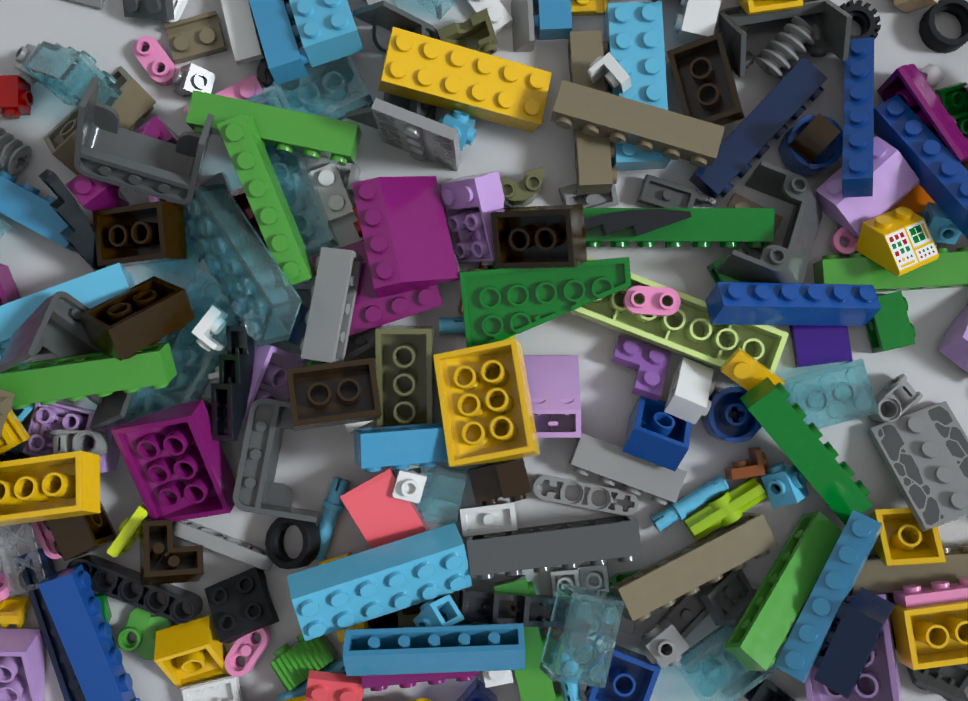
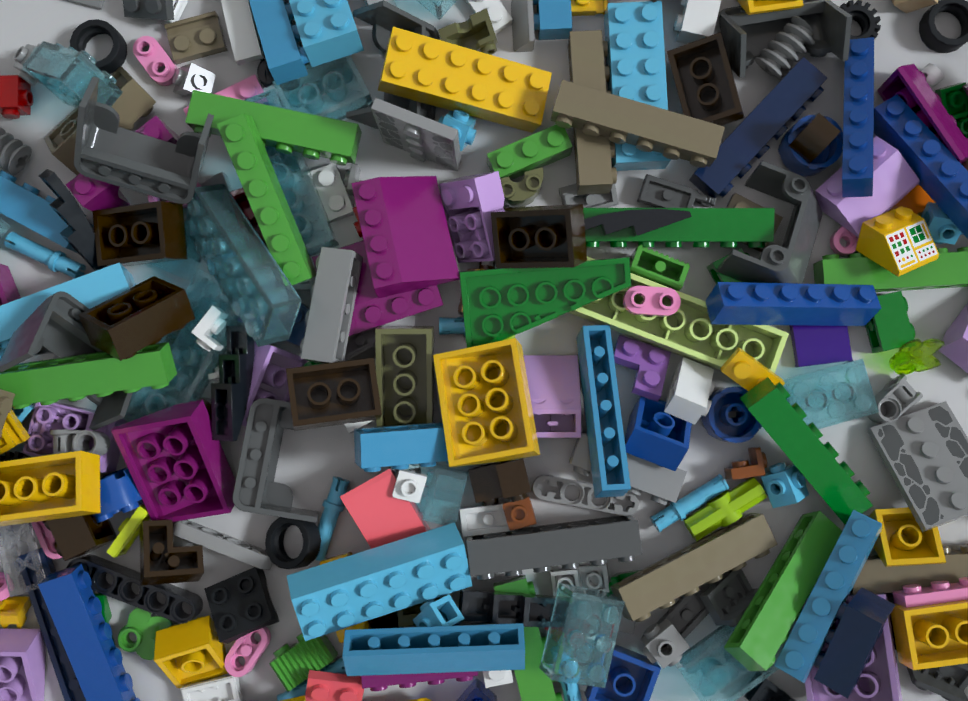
(54, 260): none -> medium azure pin
(91, 28): none -> black tyre
(117, 494): none -> blue brick
(519, 513): none -> dark orange bracket
(530, 152): none -> bright green brick
(602, 412): none -> dark azure brick
(612, 71): white bracket -> none
(658, 268): none -> bright green brick
(916, 356): none -> clear neon green plate

